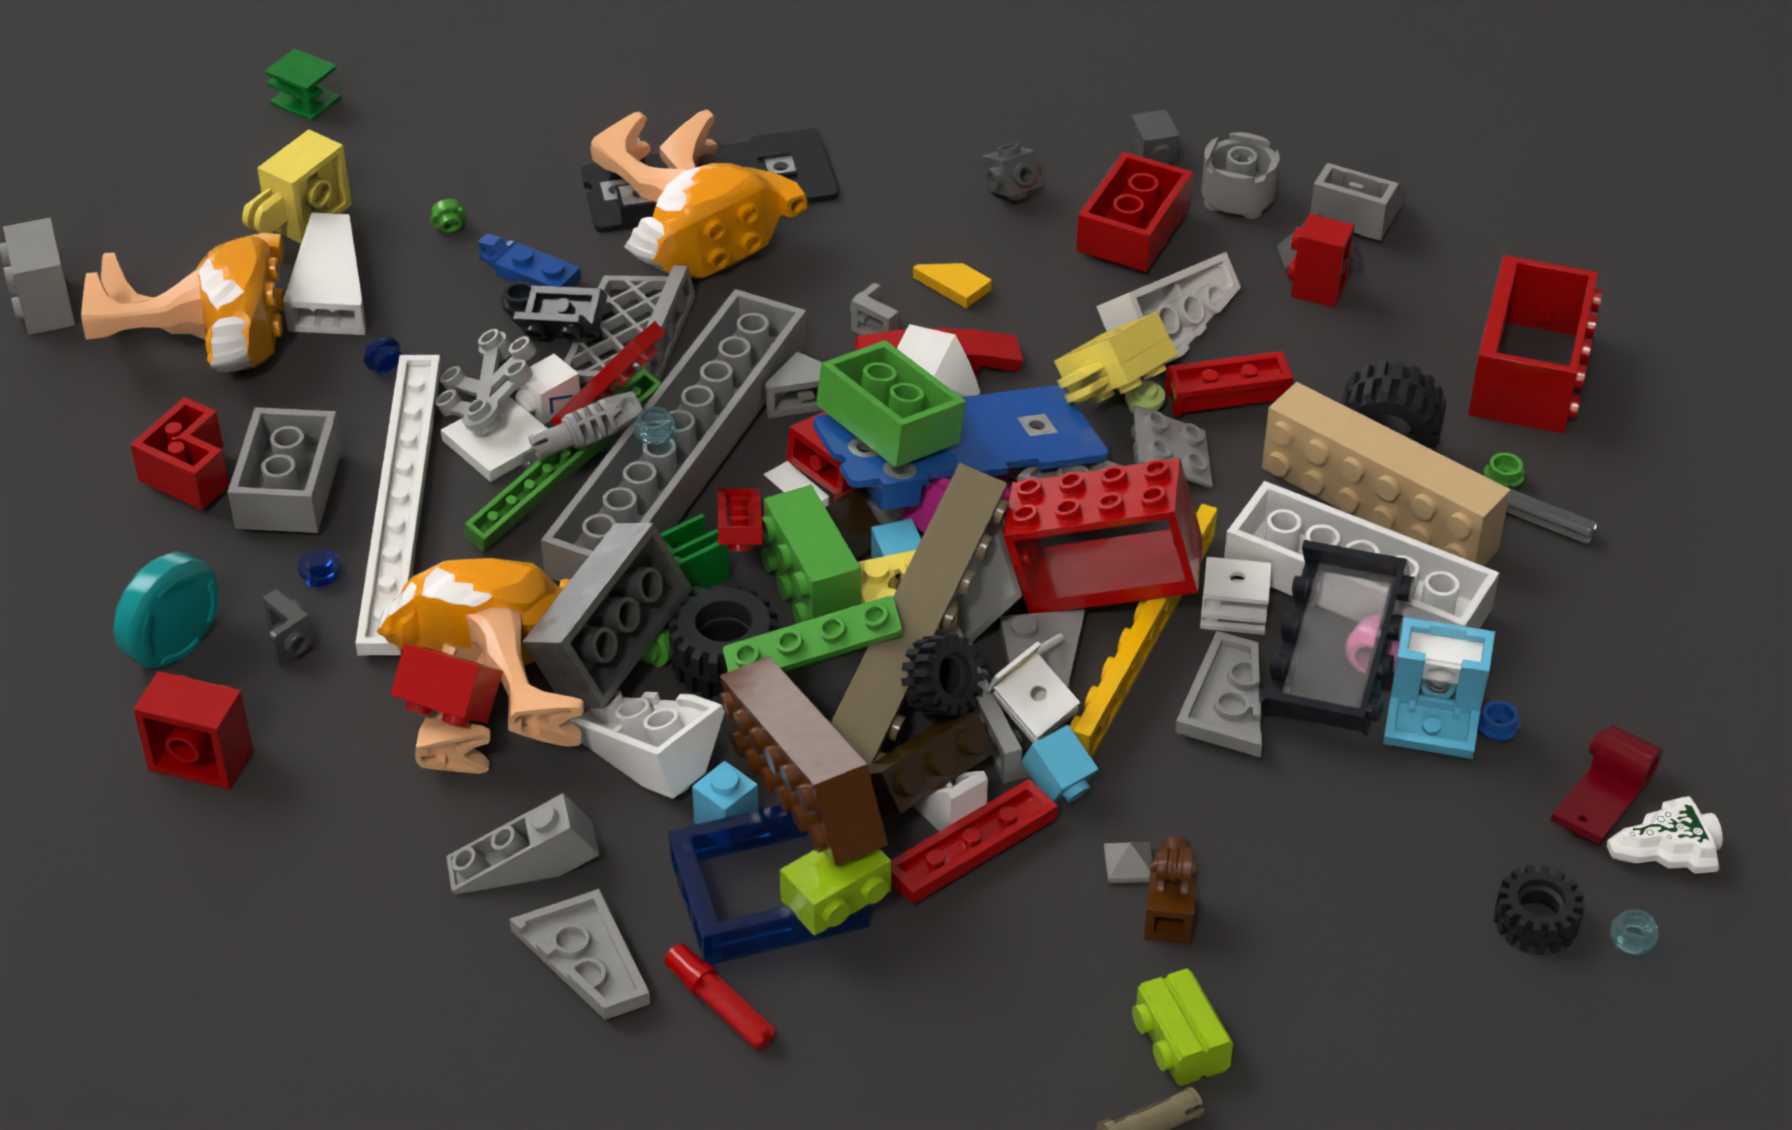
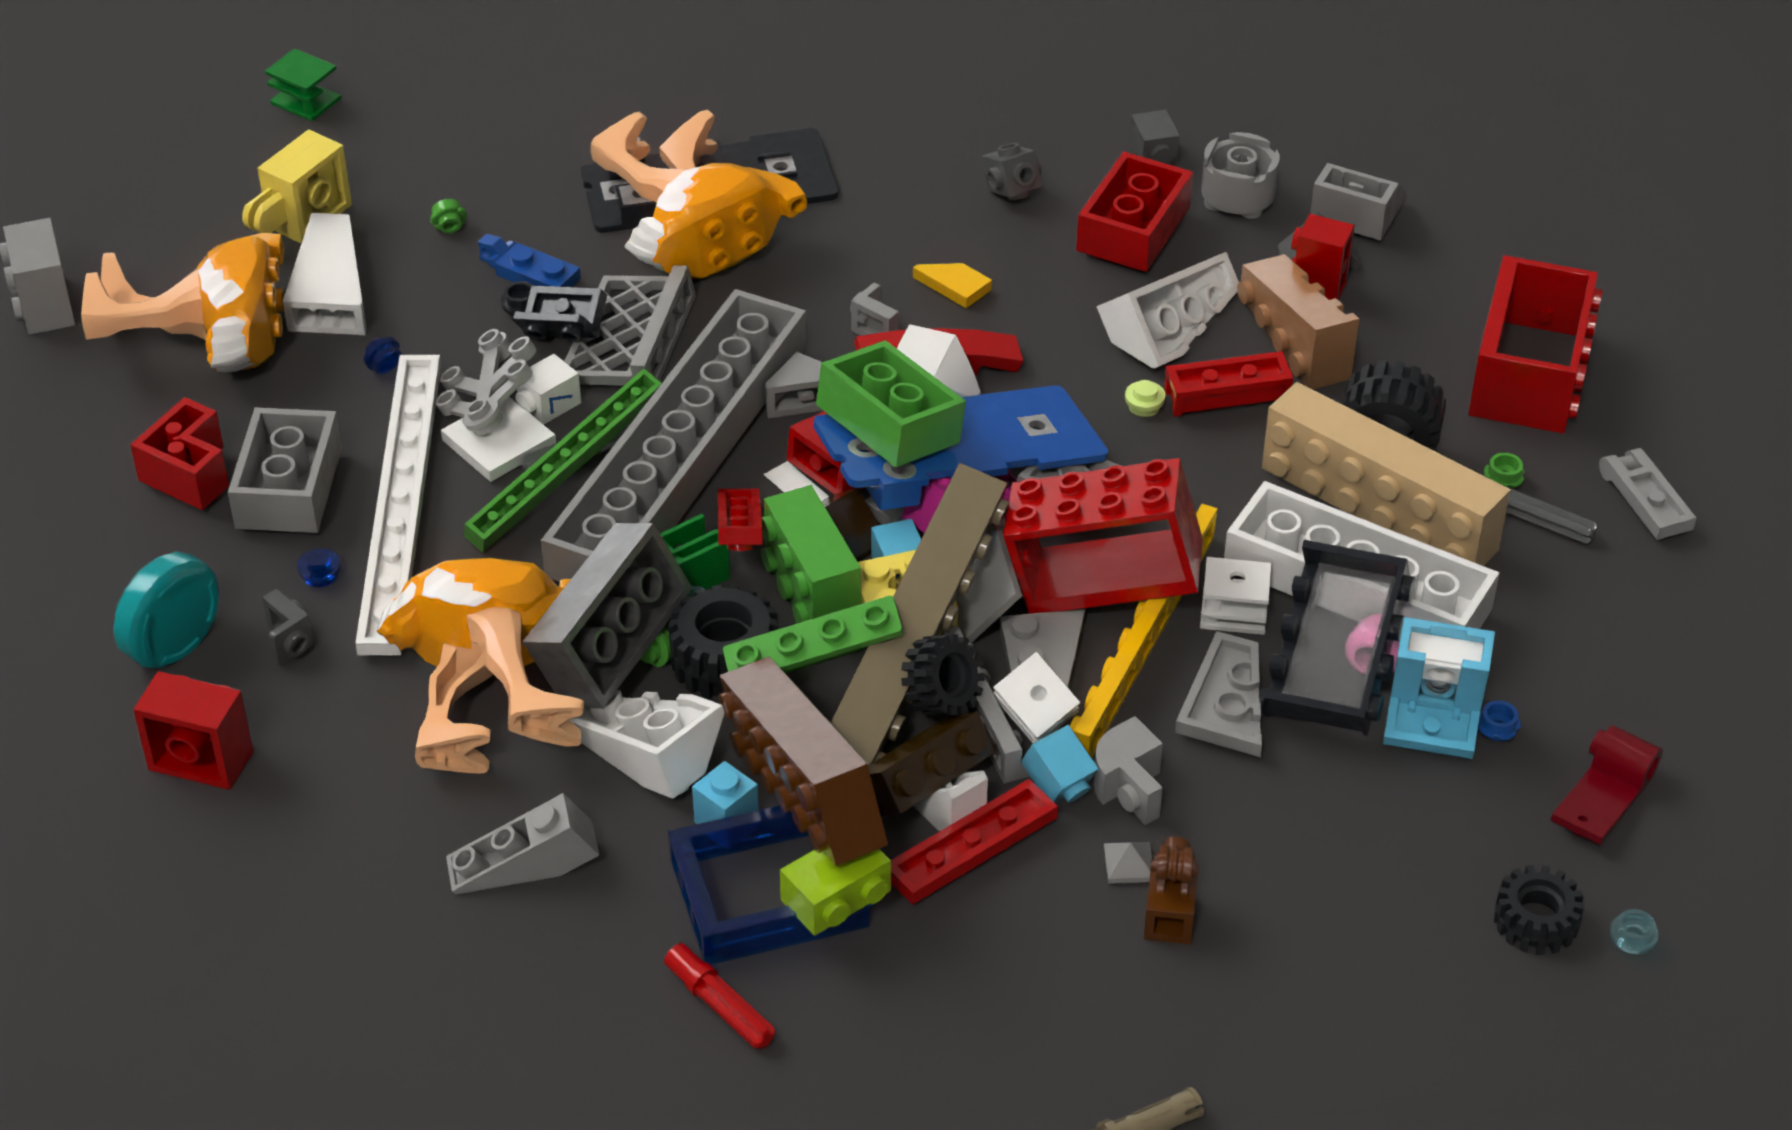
(446, 684): red brick -> none
(586, 952): light grey wing -> none
(588, 425): light grey hinge -> none
(617, 371): red plate -> none
(654, 425): clear light blue plate -> none
(1037, 647): white piece -> none
(1116, 360): light yellow brick -> none
(1126, 765): none -> light grey brick
(1167, 439): light grey hinge -> none
(1182, 1027): lime brick -> none
(1300, 320): none -> medium nougat wedge
(1648, 493): none -> light grey plate
(1672, 837): white rock -> none

